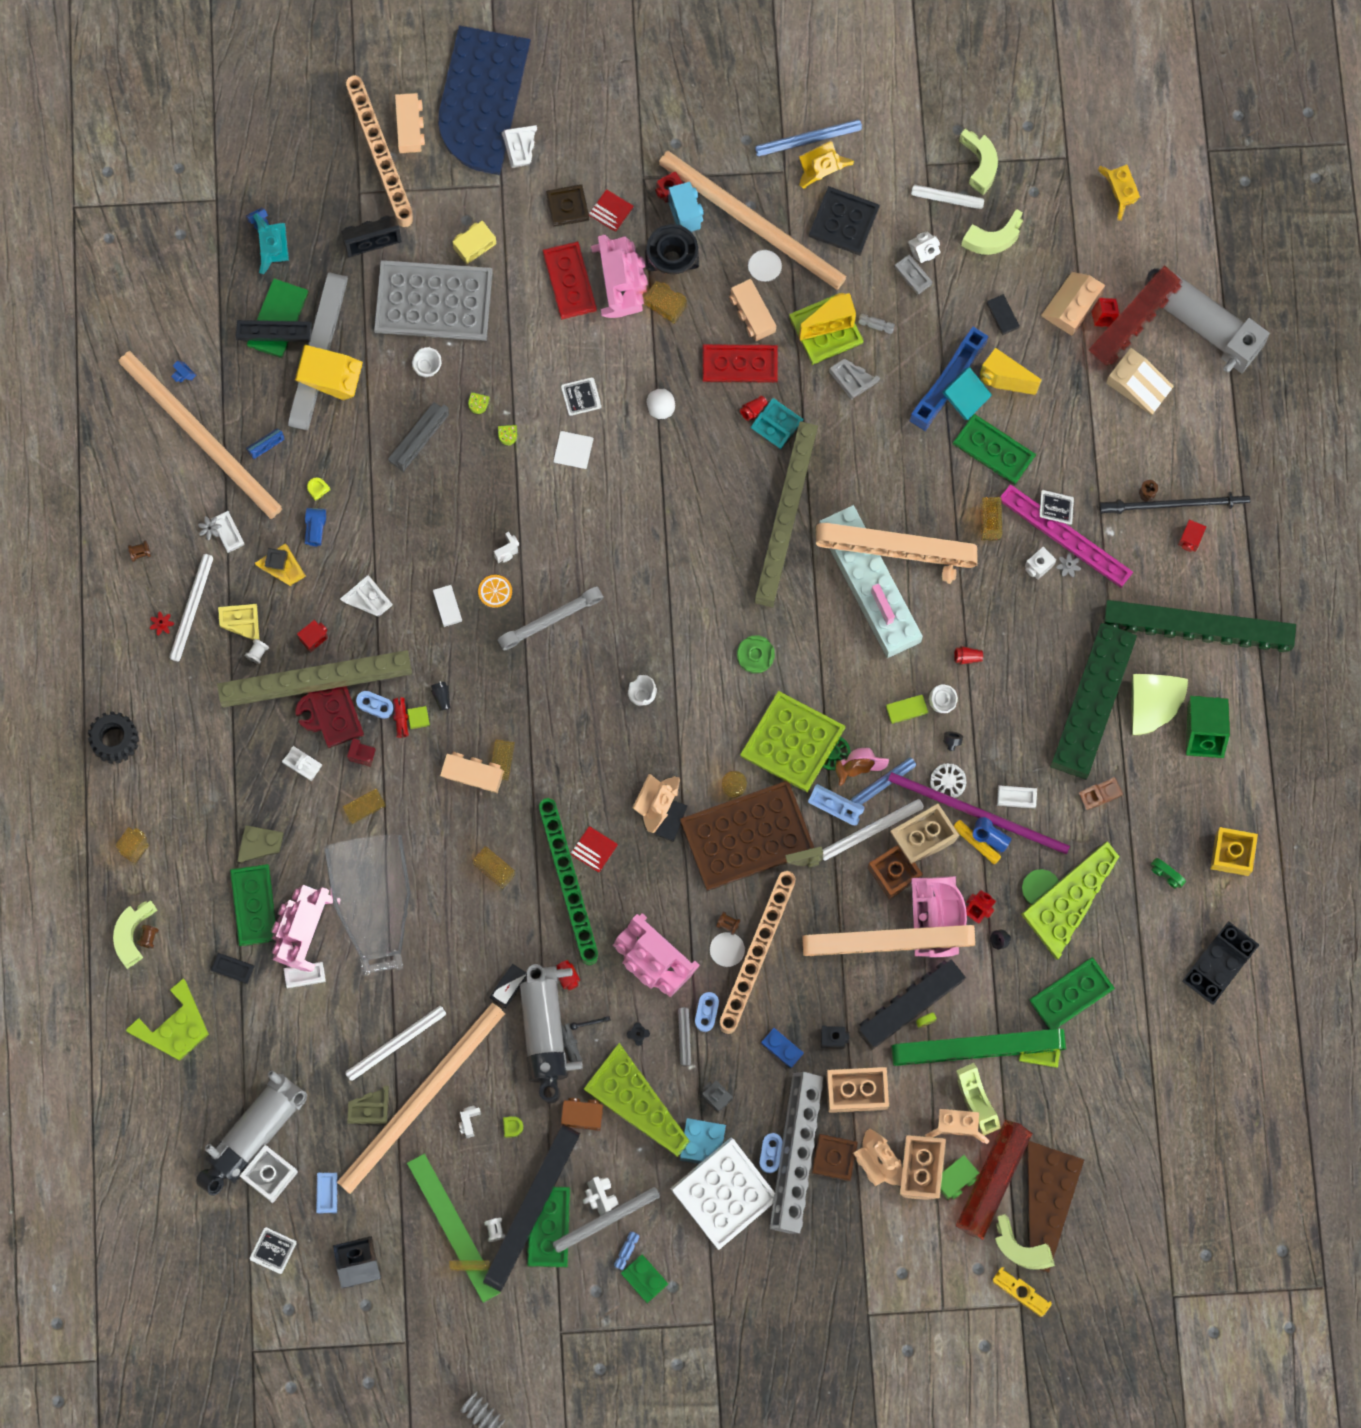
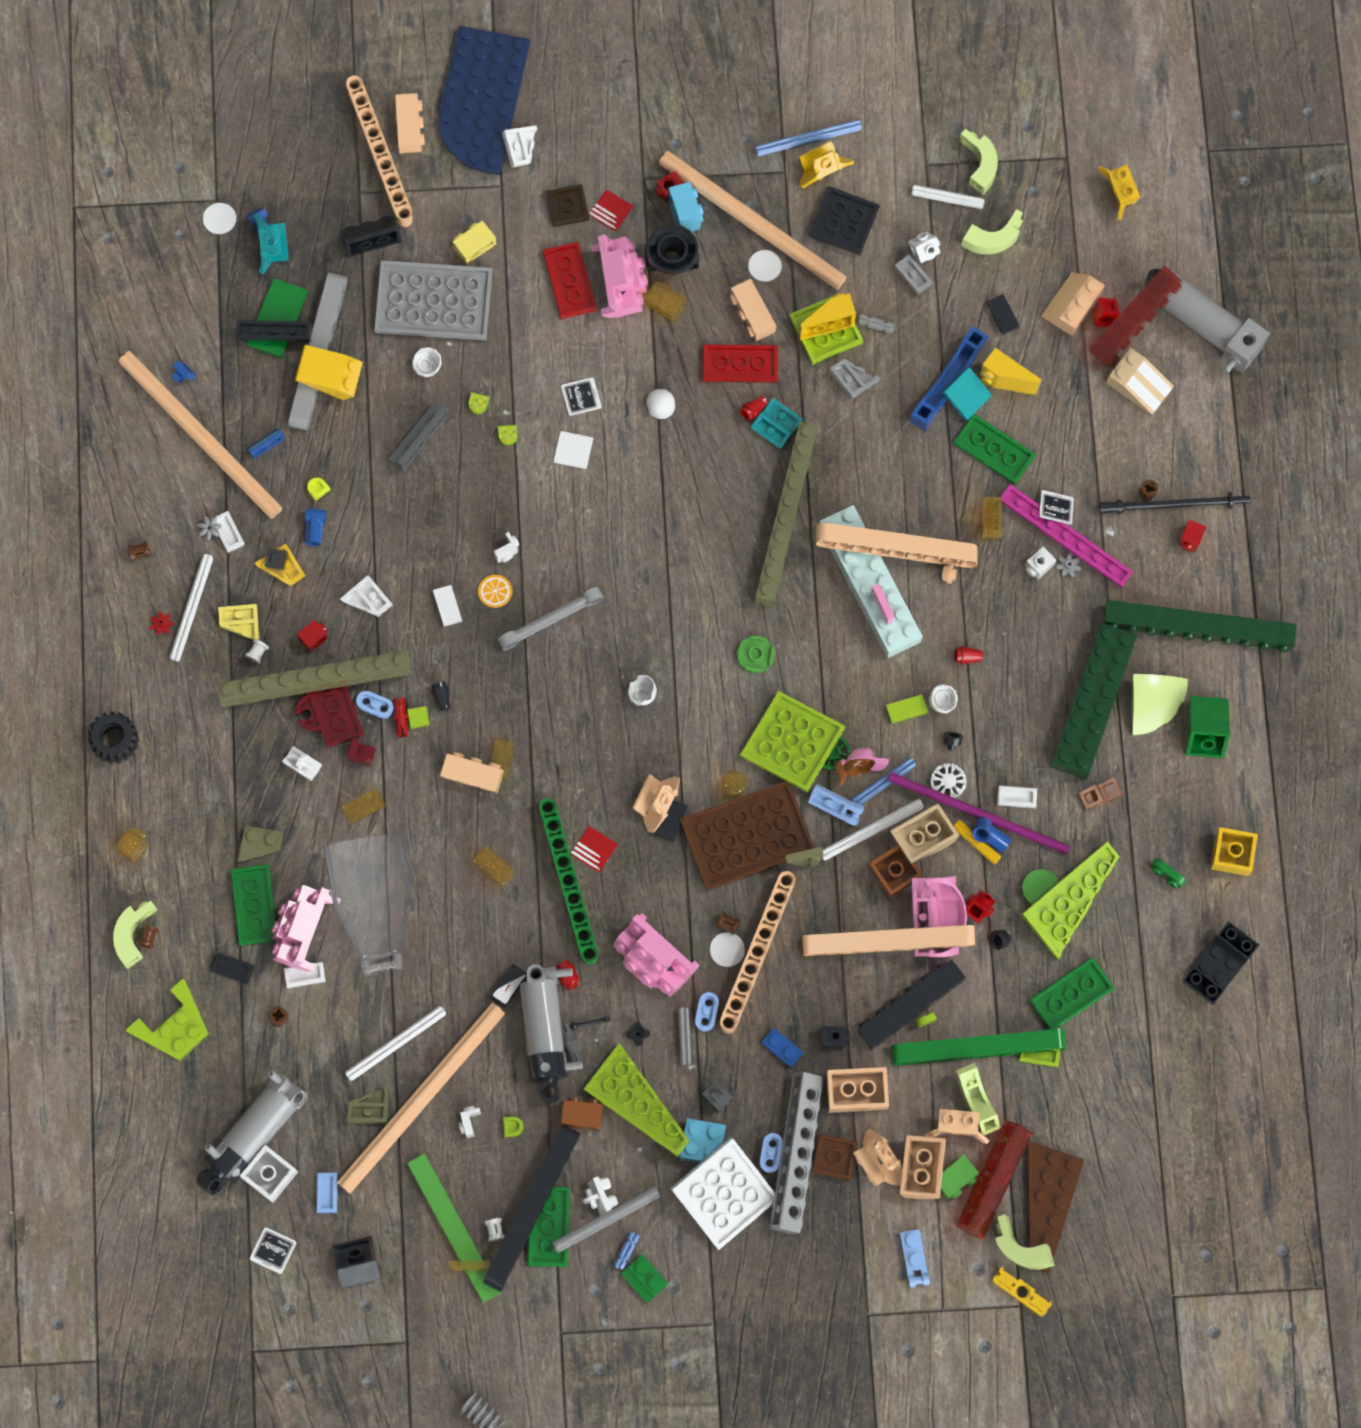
(219, 218): none -> white sticker
(274, 1012): none -> reddish brown bush
(914, 1257): none -> light blue plate

